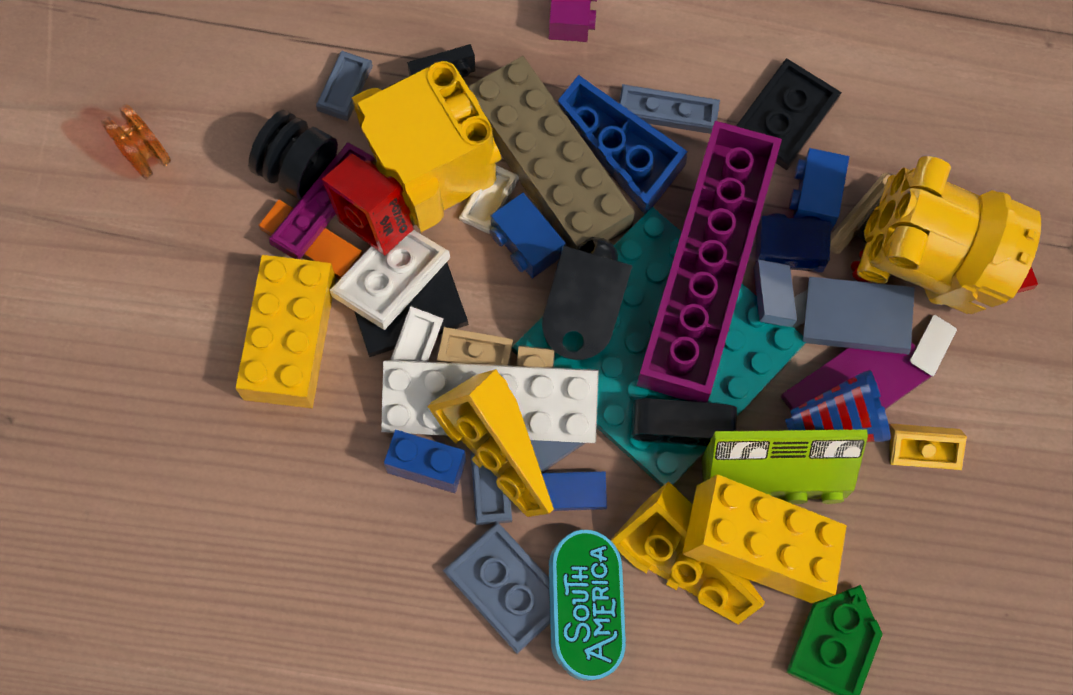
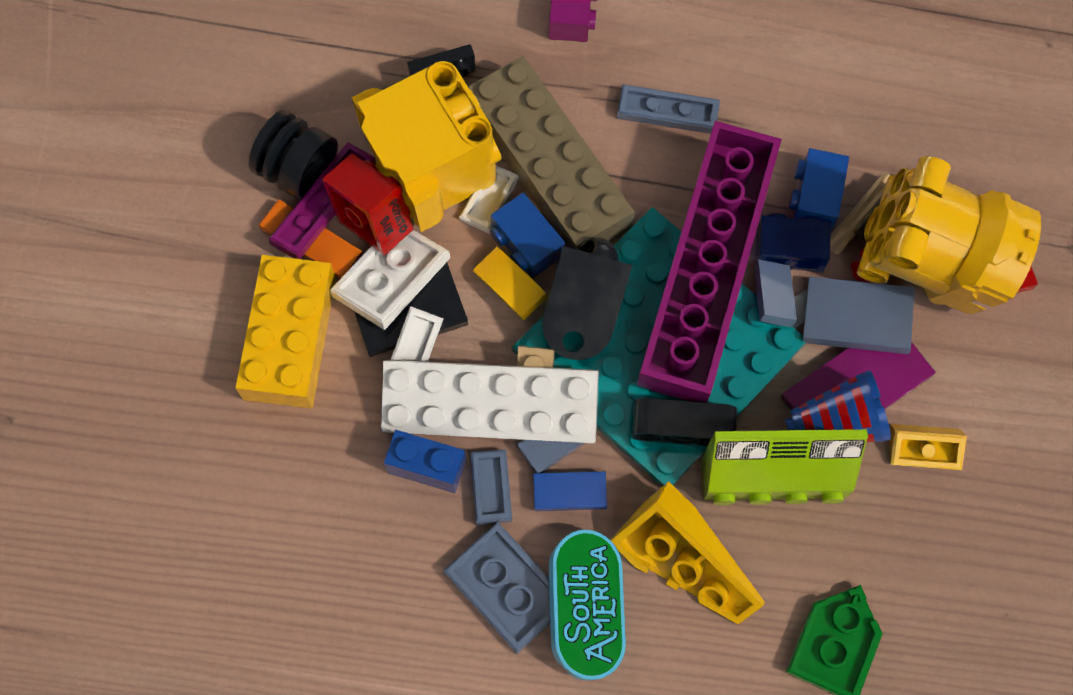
(136, 141): clear orange wheel -> none
(343, 83): sand blue tile -> none
(474, 348): tan plate -> none
(490, 424): yellow wedge -> none
(510, 283): none -> yellow slope
(626, 145): blue wedge -> none
(765, 539): yellow brick -> none
(790, 109): black tile -> none
(933, 345): white sticker -> none

